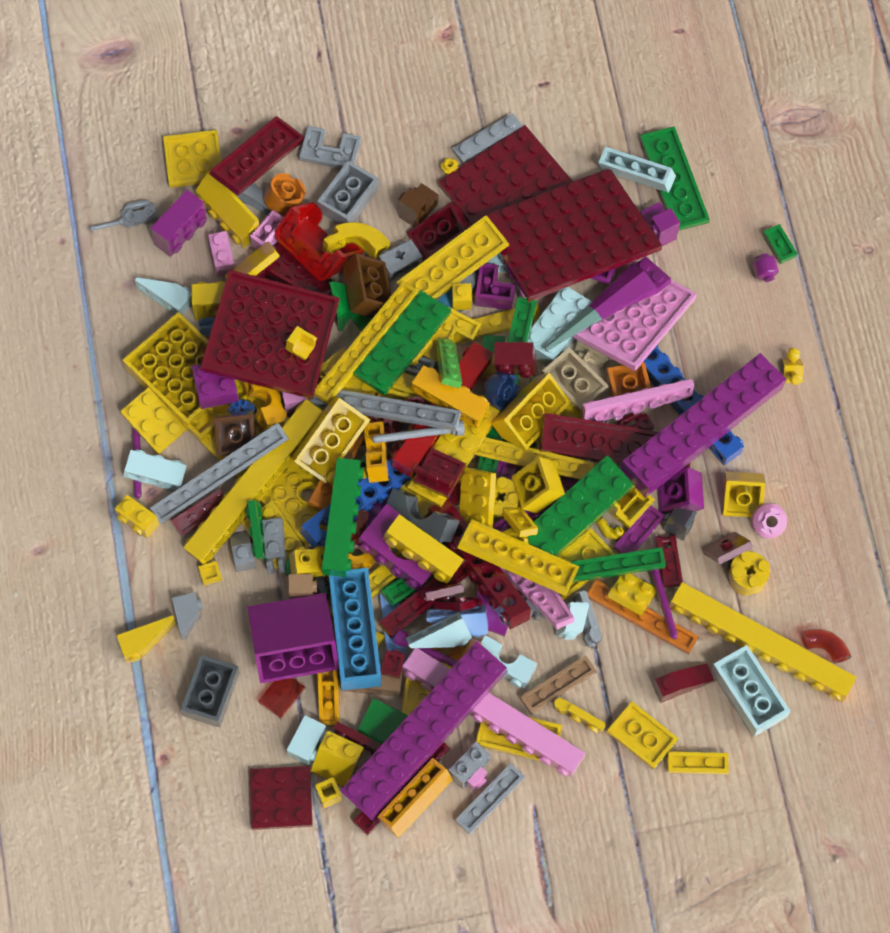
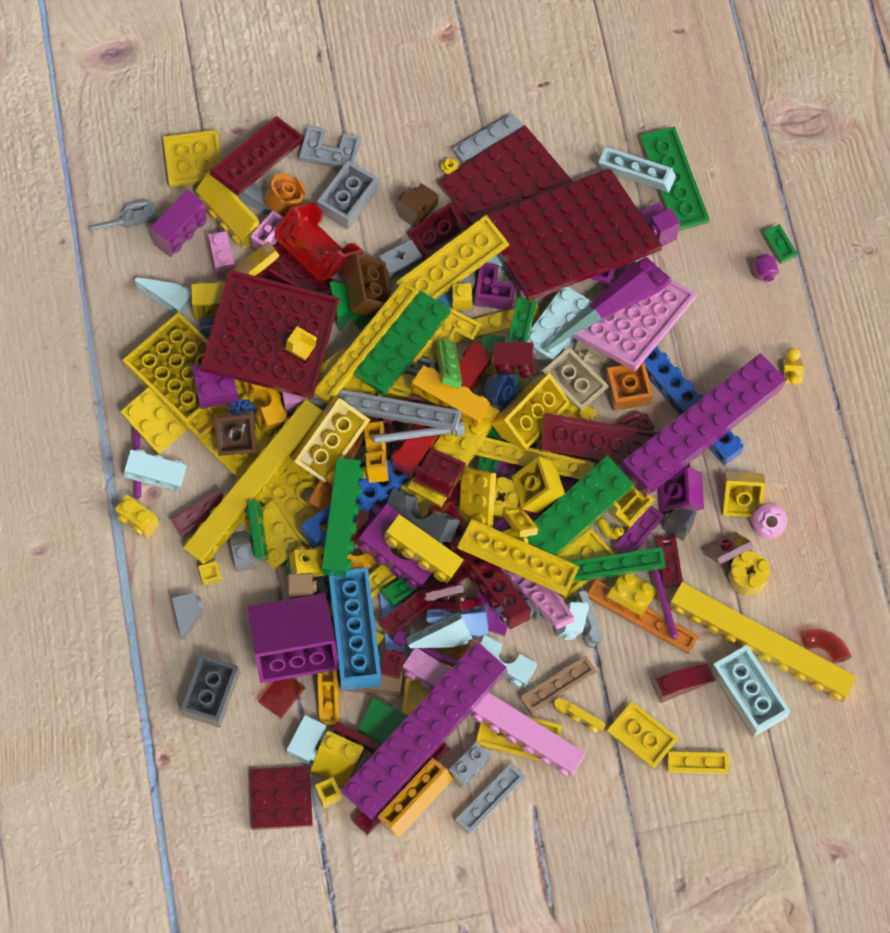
(141, 640): yellow slope -> none
(219, 473): light grey plate -> none
(274, 544): light grey hinge -> none
(365, 236): yellow arch -> none
(478, 779): bright pink plate -> none
(637, 401): bright pink wing -> none

